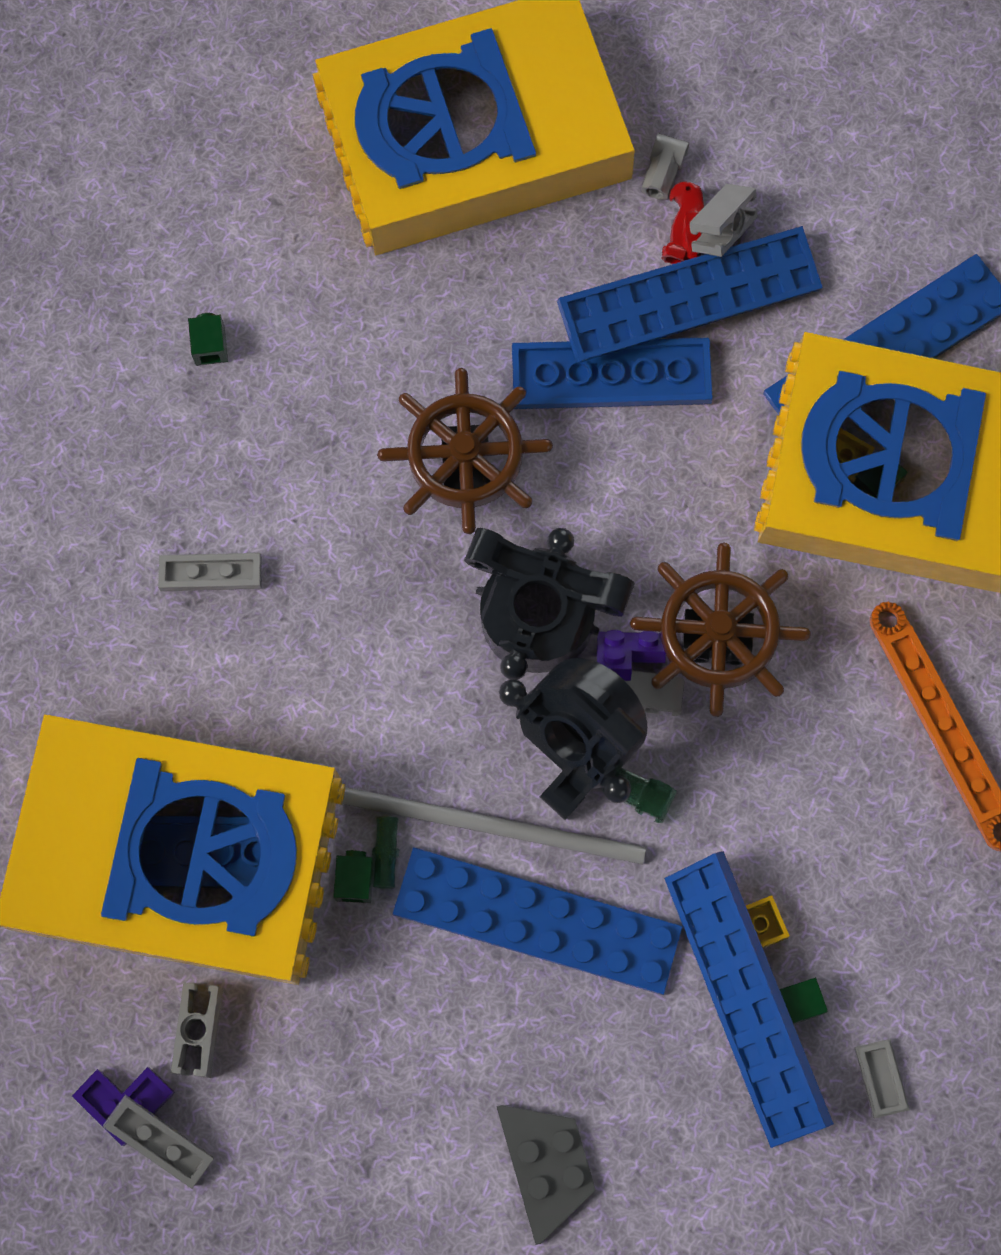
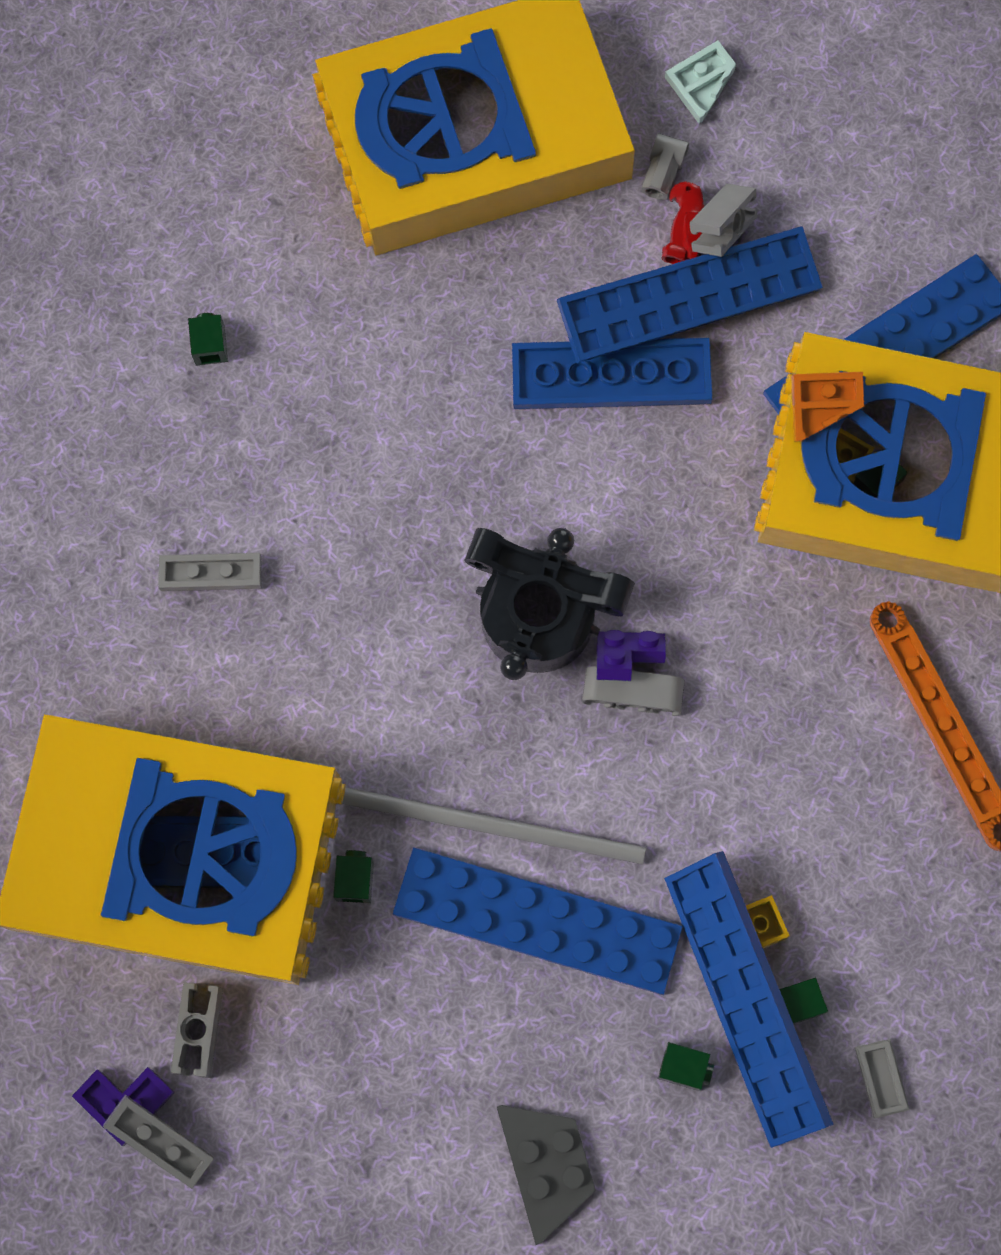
(385, 852): clear green pin -> none
(466, 474): reddish brown brick -> none
(583, 723): black piece -> none
(649, 795): clear green piece -> none
(685, 1067): none -> dark green brick
(701, 79): none -> light aqua wing
(719, 633): reddish brown brick -> none
(823, 400): none -> orange wing

